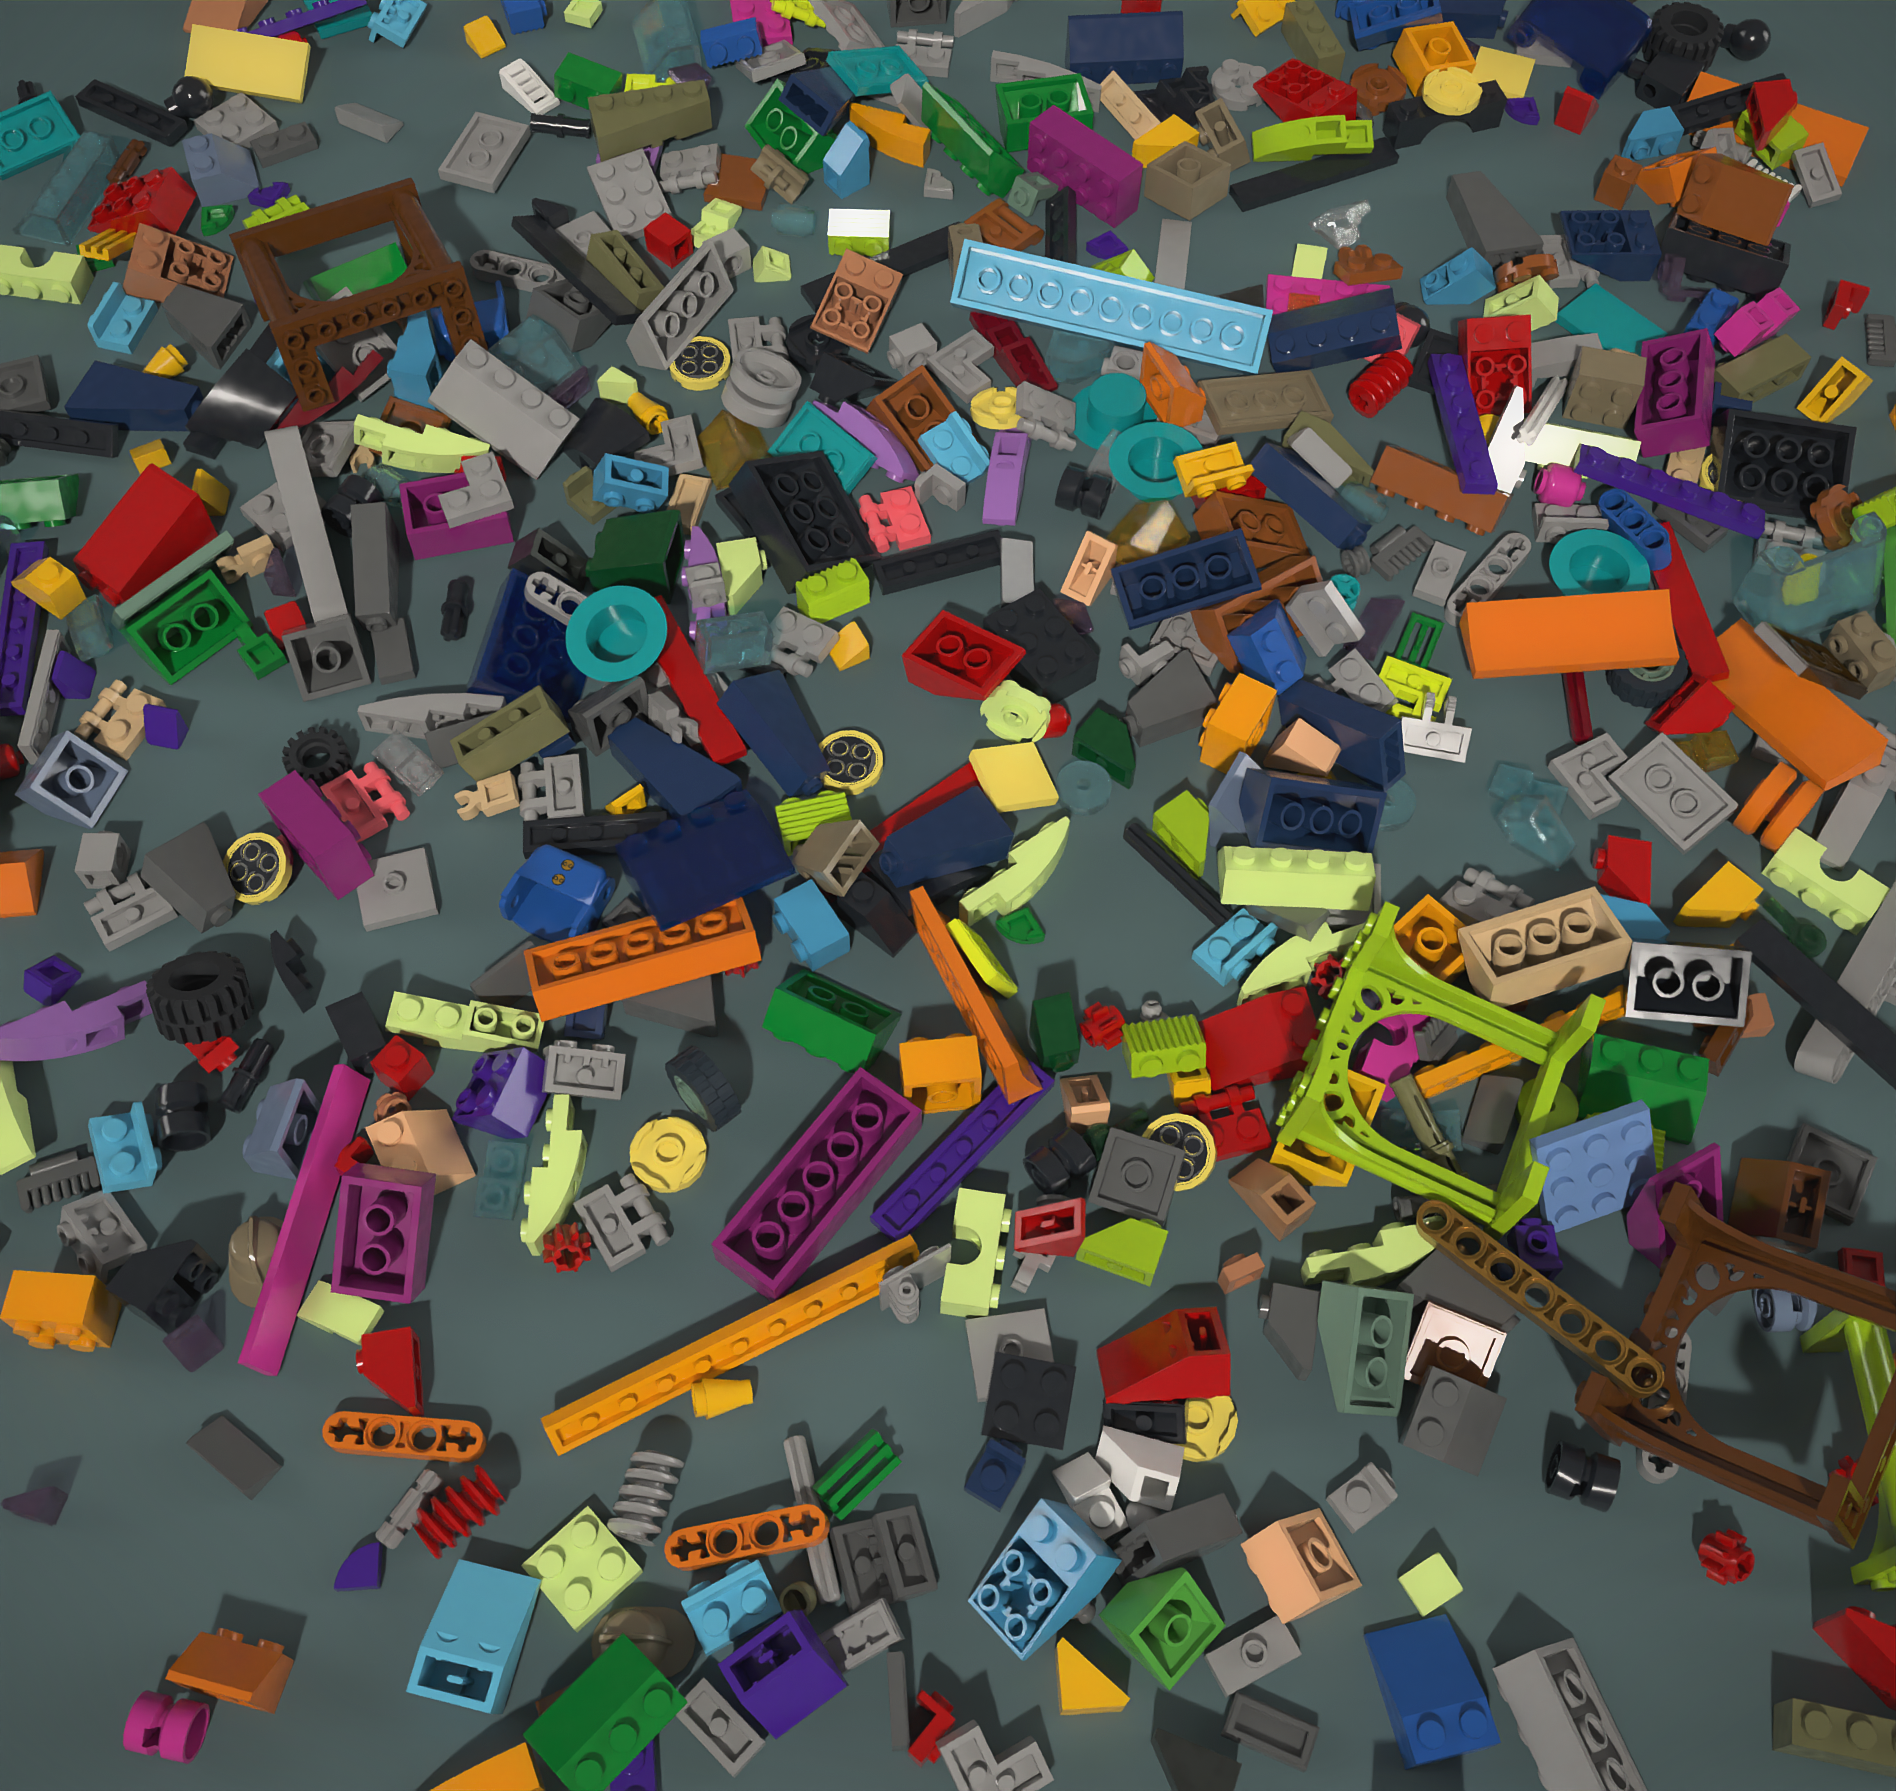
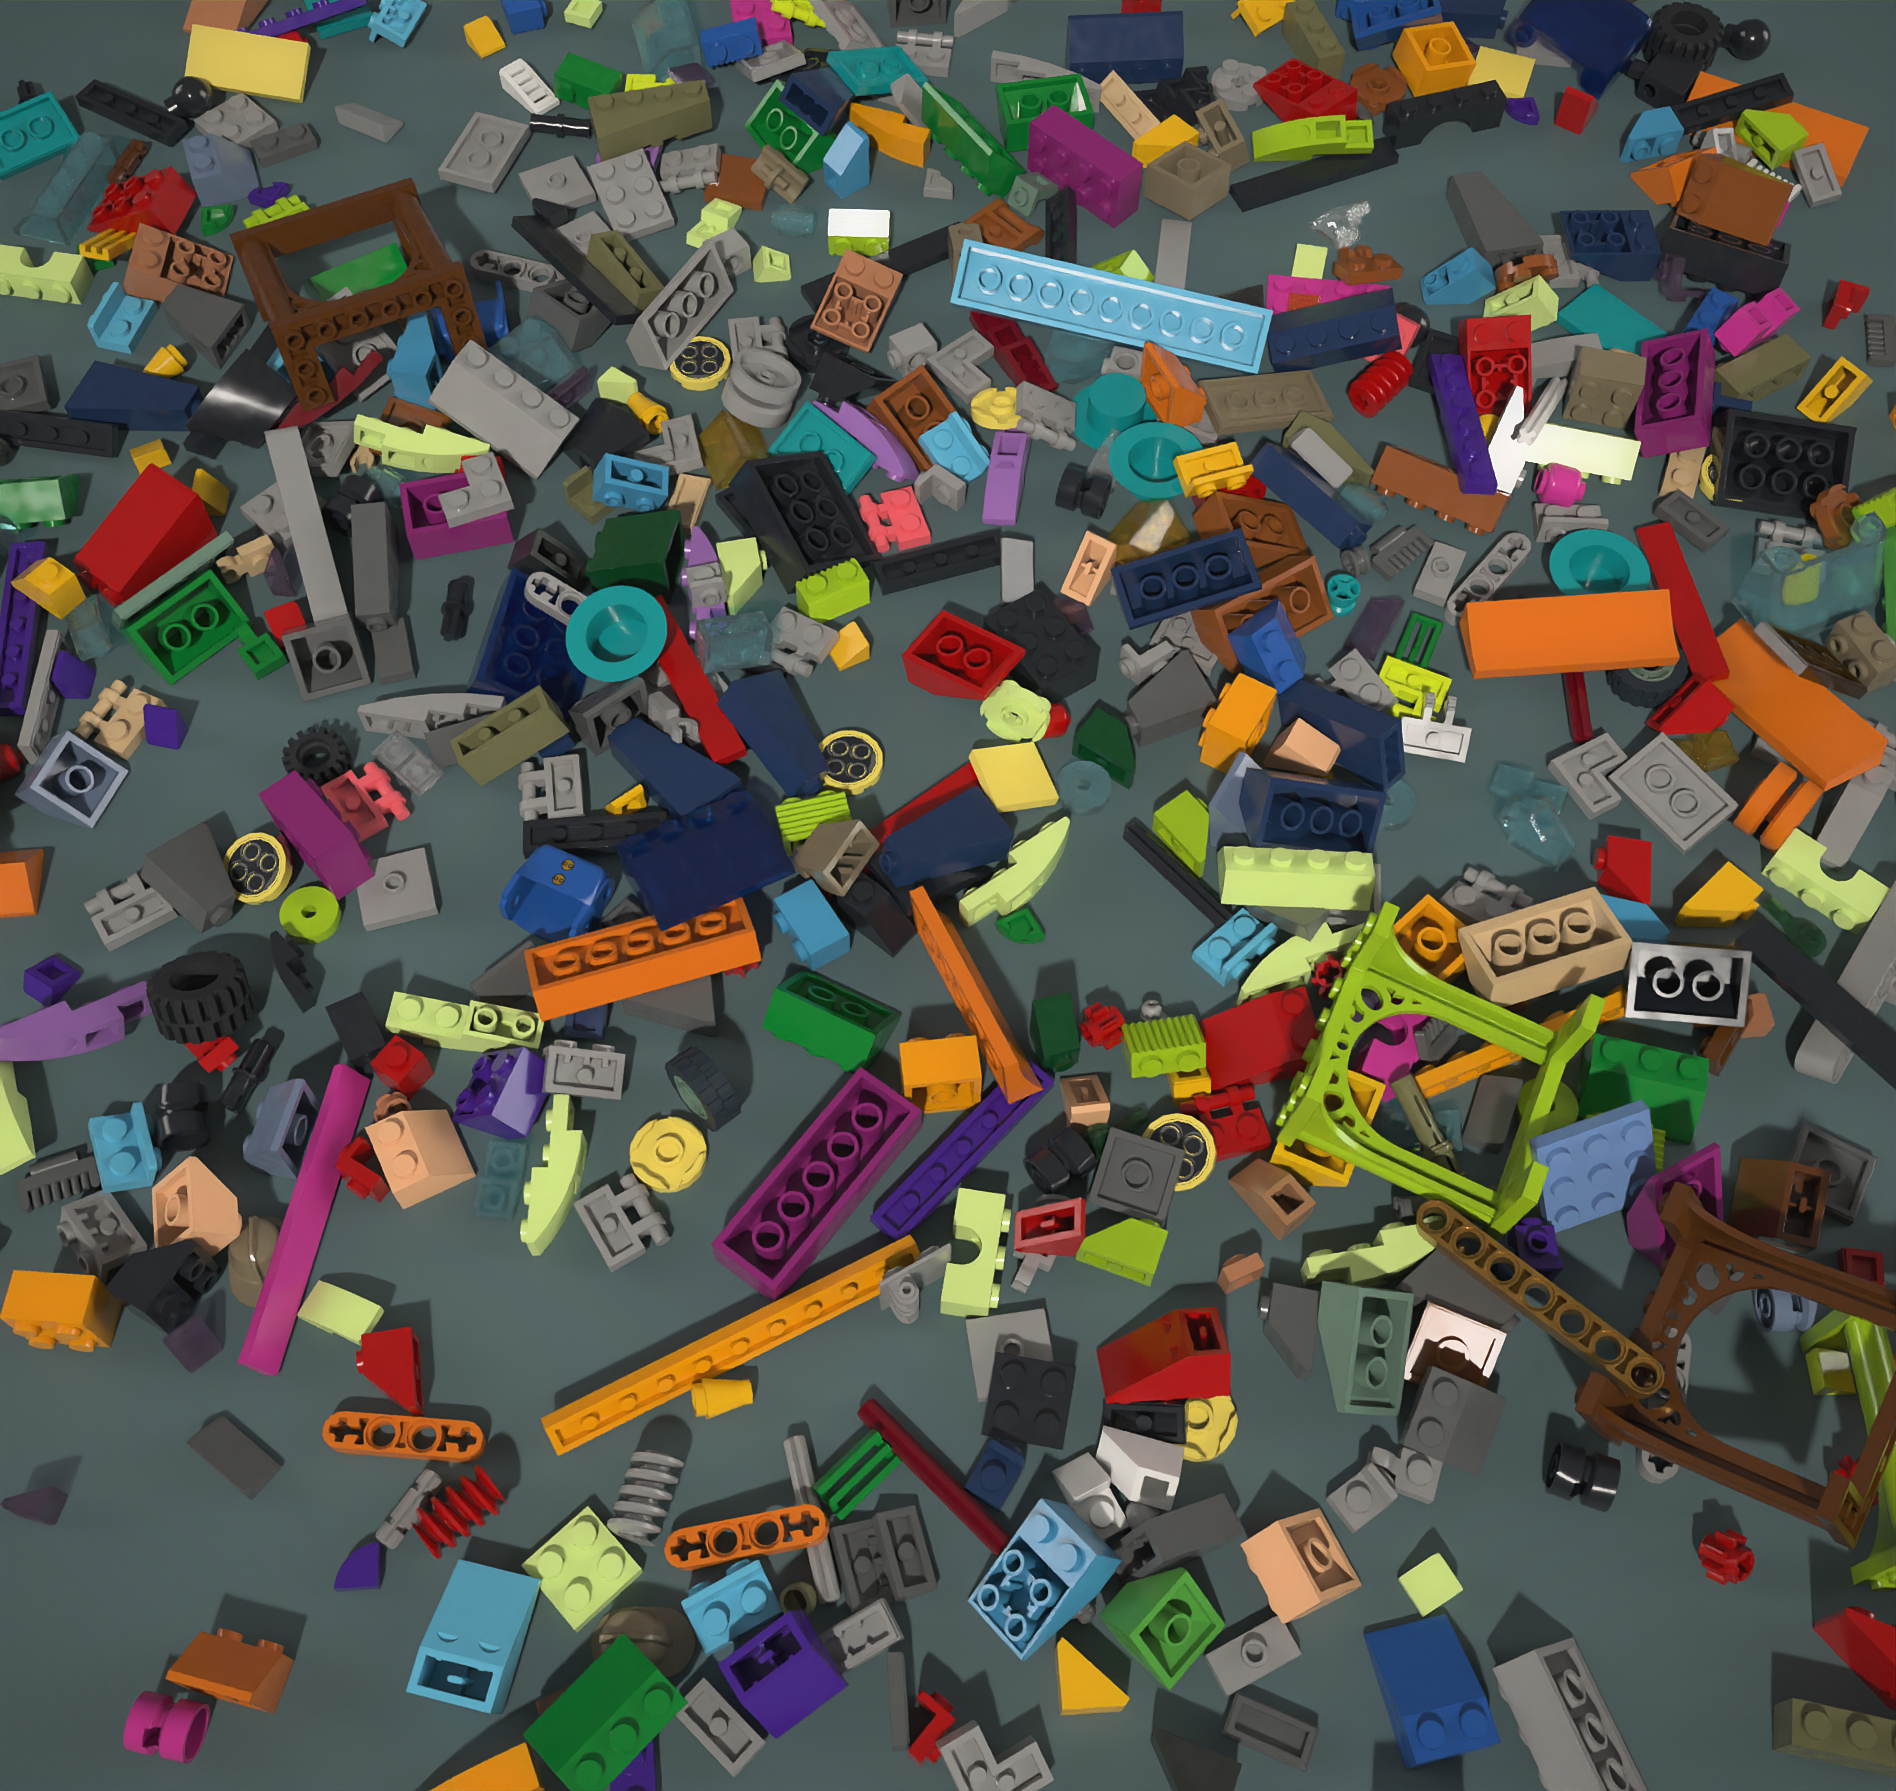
(102, 860): light grey brick -> none
(194, 1207): none -> light nougat slope
(313, 929): none -> lime piece
(383, 1232): magenta brick -> none
(492, 797): tan plate -> none
(558, 183): none -> light grey plate
(566, 1247): red gear -> none
(668, 240): red brick -> none
(935, 1477): none -> dark red axle
(982, 958): neon yellow tile -> none
(1106, 246): dark purple tile -> none
(1323, 617): light grey bracket -> none
(1411, 1471): none -> light grey plate
(1451, 91): light yellow tile -> none
(1618, 182): dark orange brick -> none
(1637, 526): blue beam -> none
(1669, 491): dark purple plate -> none
(1769, 109): red slope -> none
(1830, 1372): none -> neon yellow slope

